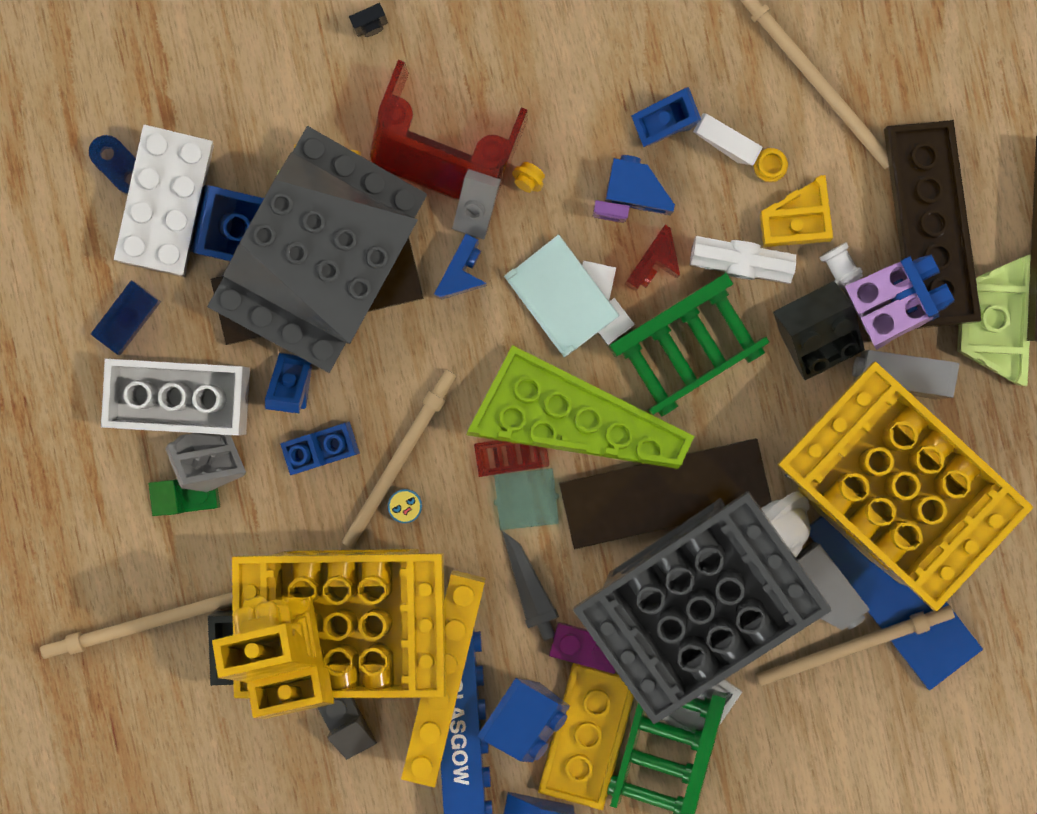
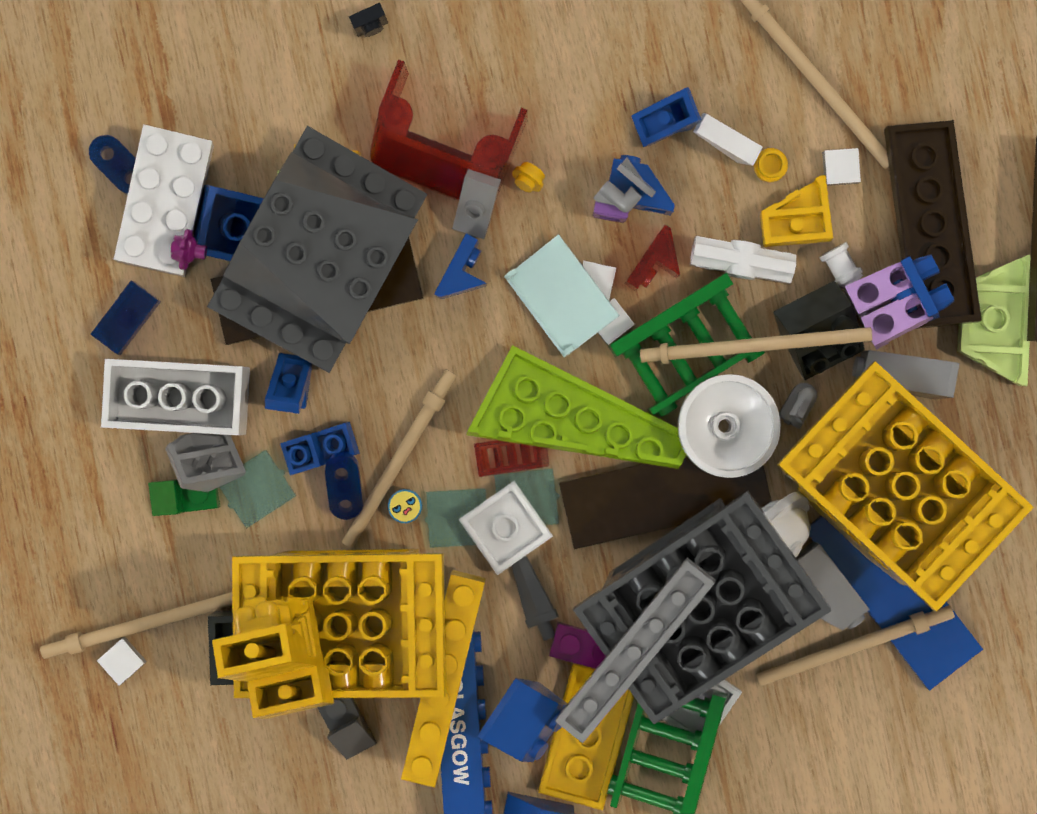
(121, 661): none -> white tile
(185, 249): none -> magenta plant
(259, 490): none -> clear light blue piece
(344, 487): none -> clear blue plate
(444, 513): none -> clear light blue piece
(505, 527): none -> white tile
(624, 202): none -> light grey piece
(635, 650): none -> light grey plate
(666, 353): none -> tan bar
(751, 430): none -> white dish
(798, 404): none -> light grey piece
(841, 166): none -> white tile

